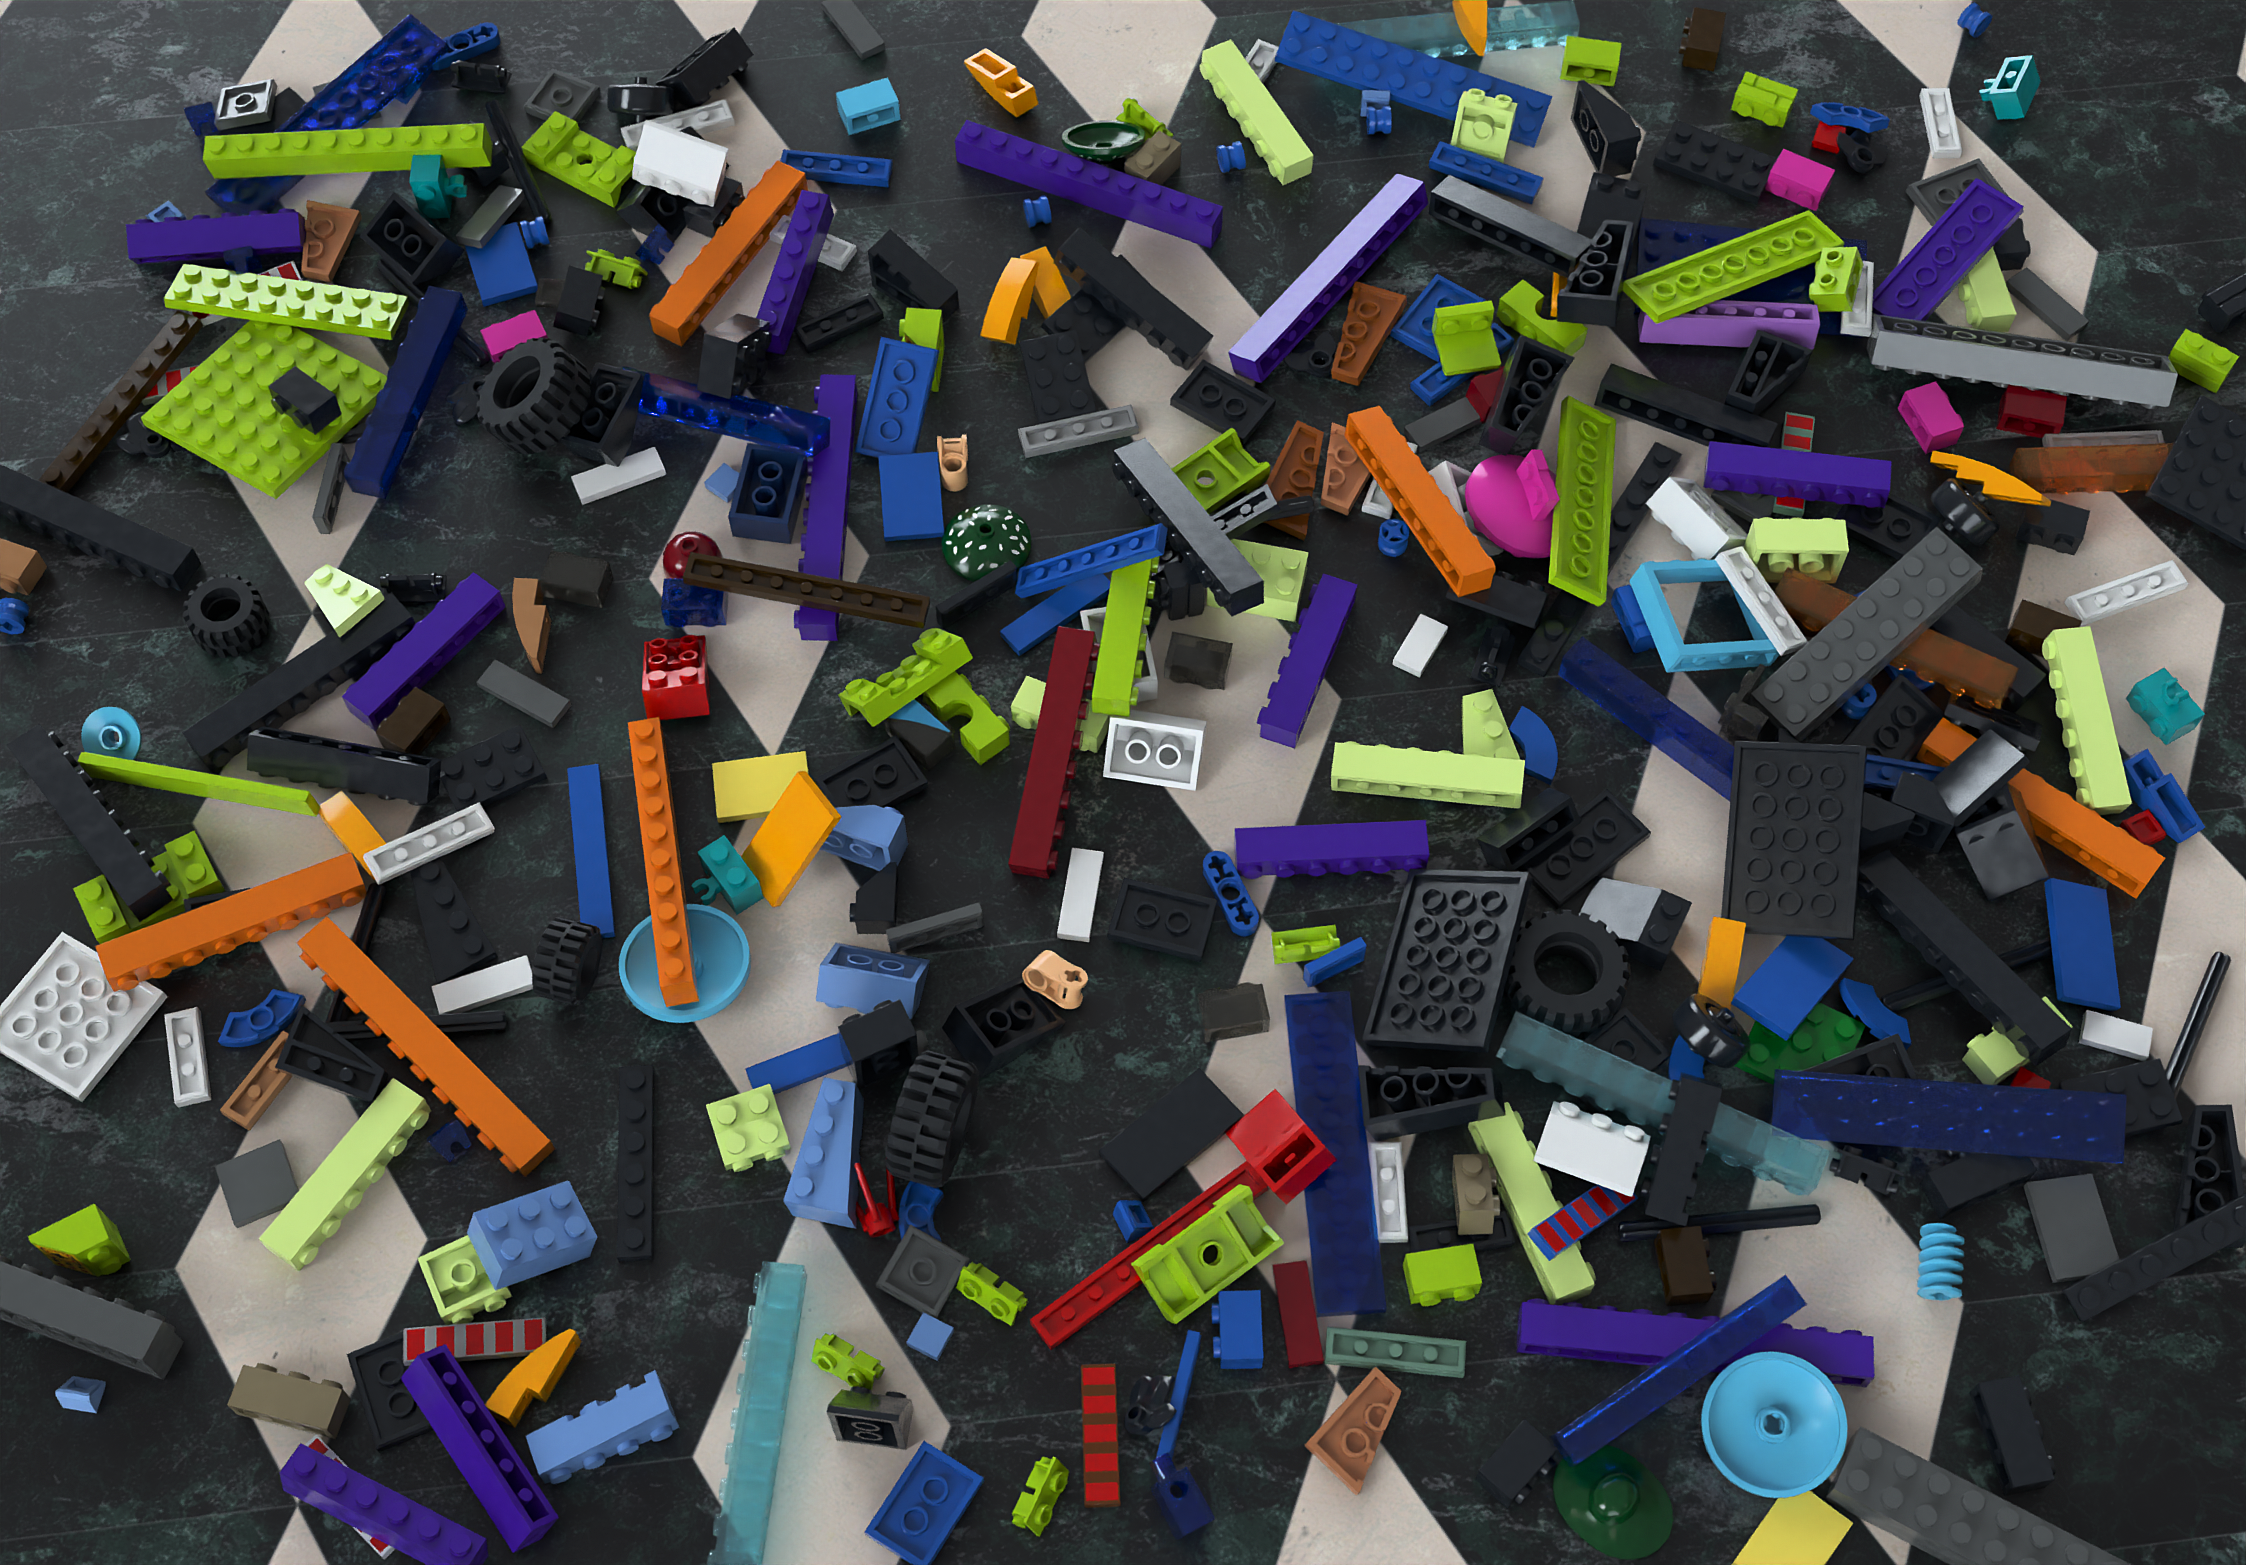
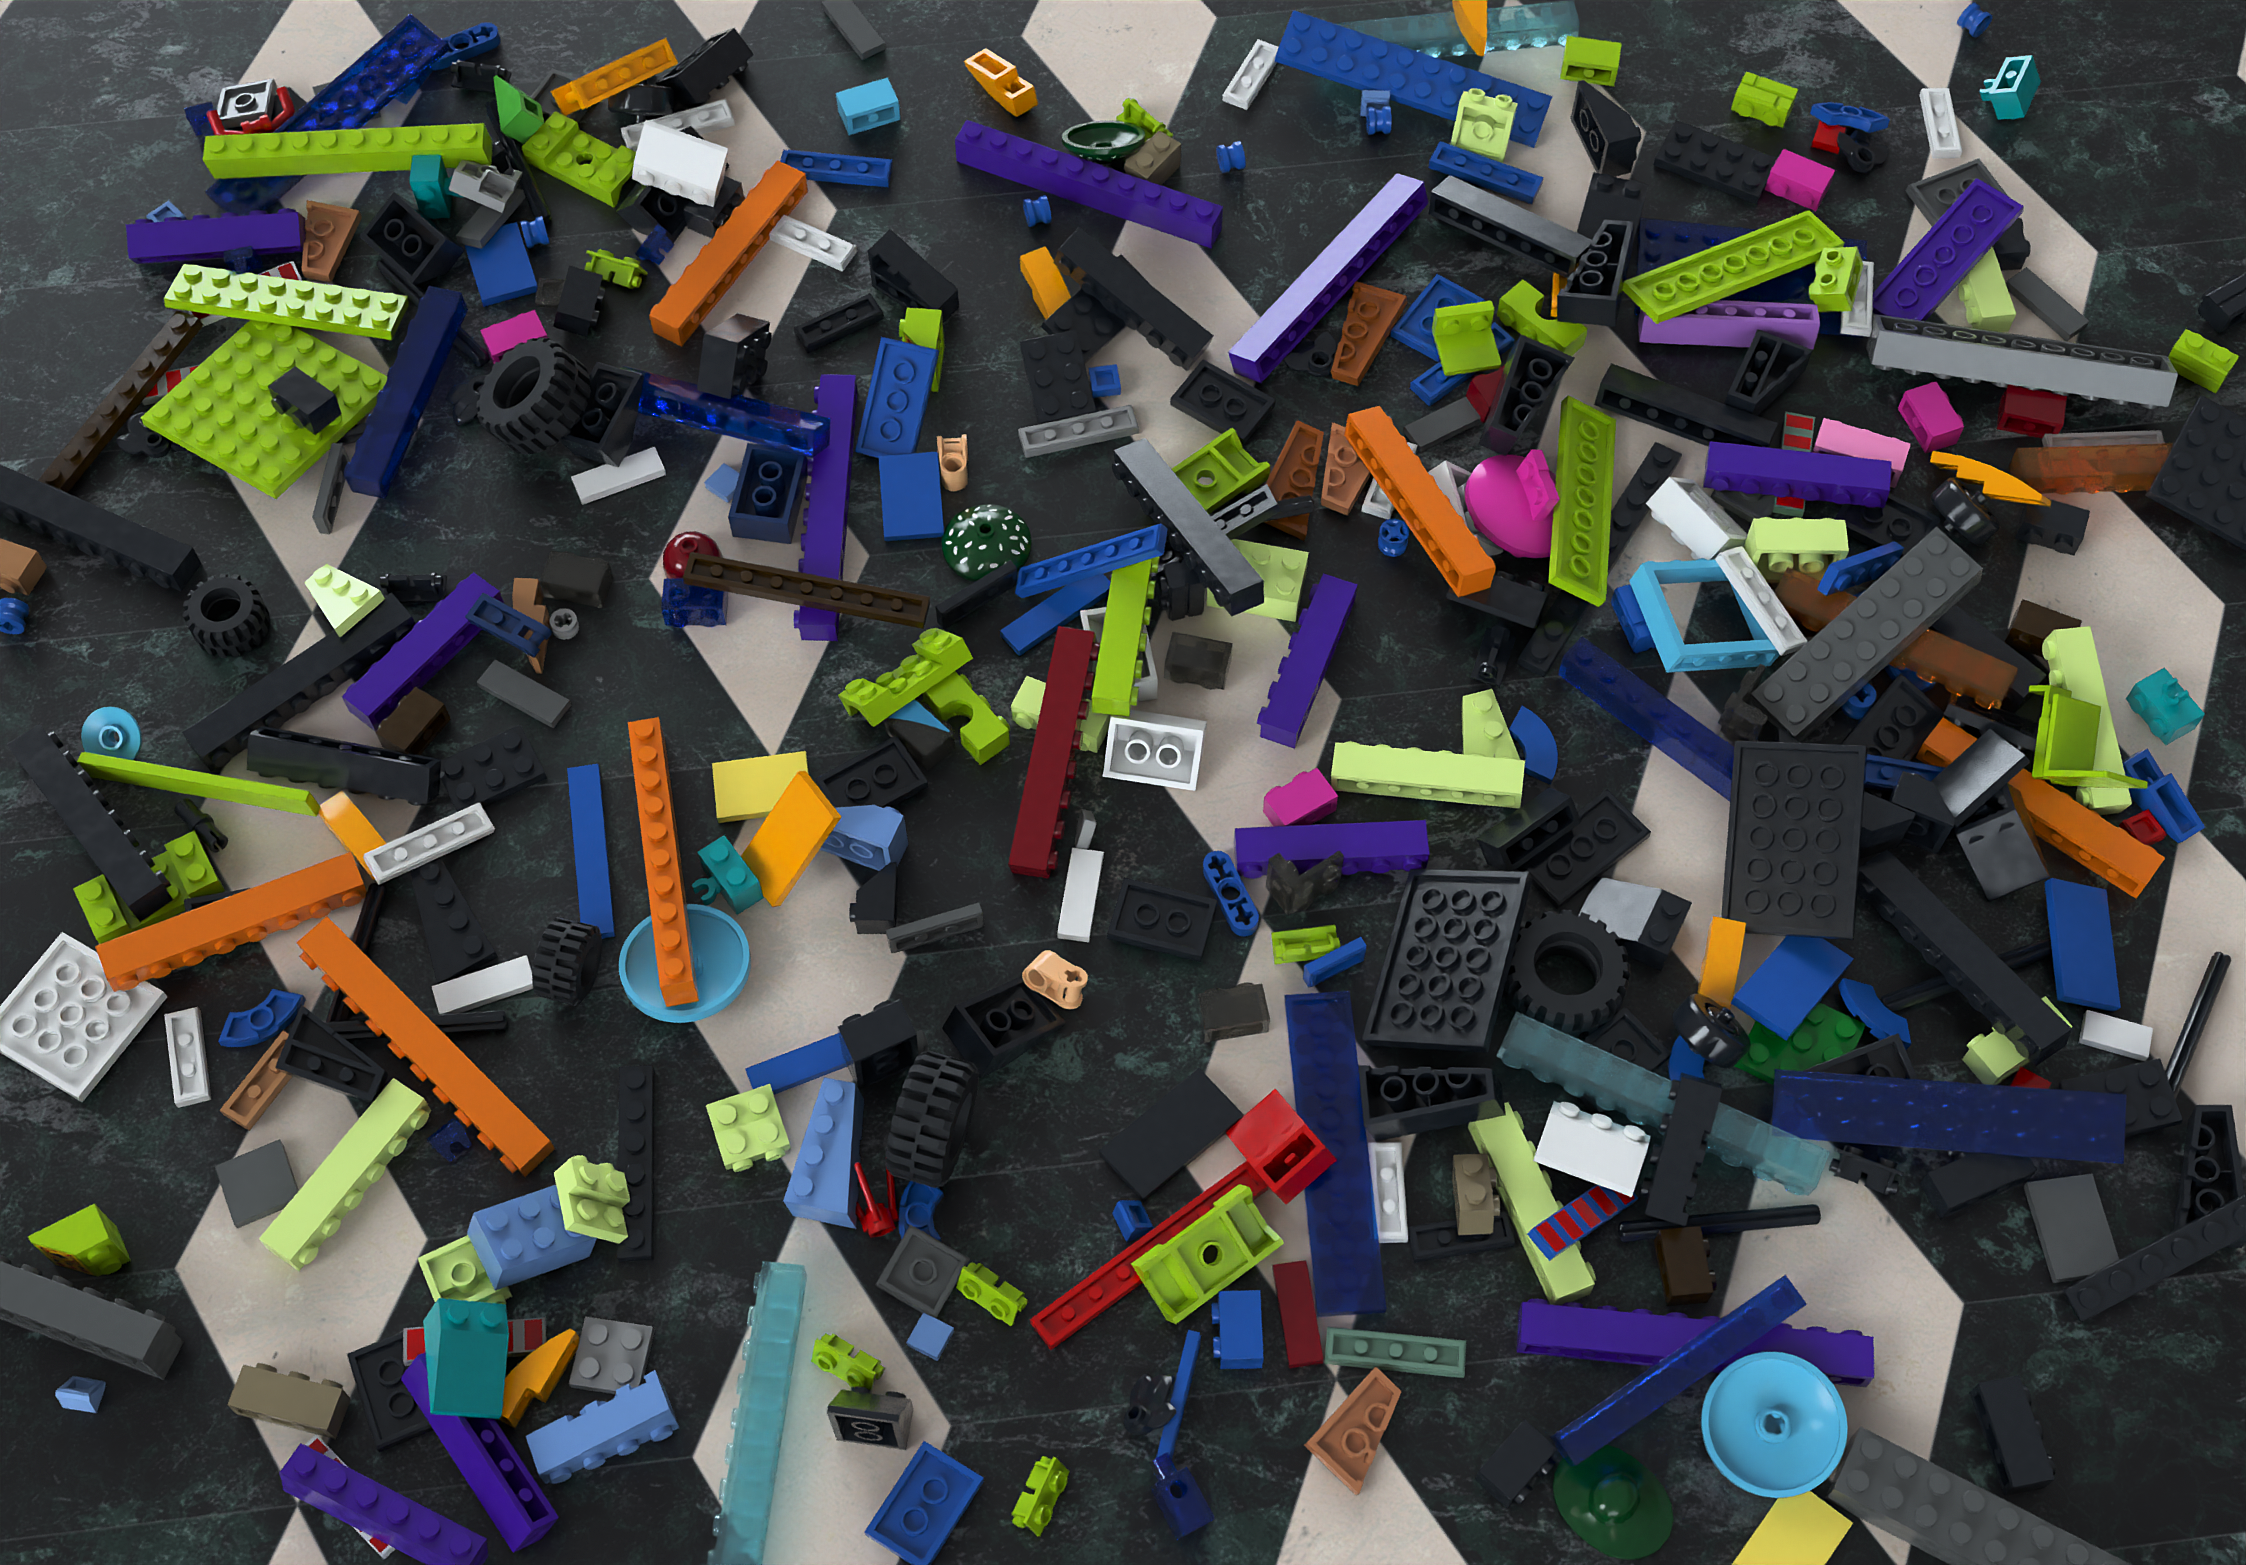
(202, 824): none -> black pin
(259, 126): none -> red piece
(466, 1357): none -> teal slope
(484, 184): none -> light grey slope
(508, 624): none -> dark blue plate
(518, 112): none -> bright green slope
(563, 616): none -> light grey bush
(592, 1198): none -> yellowish green plate
(611, 1355): none -> light grey plate
(614, 77): none -> light orange fence
(676, 678): red slope -> none
(795, 267): dark purple brick -> none
(867, 977): medium blue slope -> none
(1010, 301): light orange slope -> none
(1085, 829): none -> light grey tile
(1100, 1435): tile -> none
(1104, 381): none -> blue plate
(1256, 112): yellowish green brick -> none
(1297, 891): none -> clear smoke bracket
(1300, 801): none -> dark pink brick
(1420, 645): white tile -> none
(1442, 1275): lime brick -> none
(1703, 38): dark brown brick -> none
(1846, 440): none -> bright pink brick
(1859, 568): none -> blue plate
(1938, 1262): medium azure piece -> none
(2069, 741): none -> lime piece
(2126, 593): white tile -> none

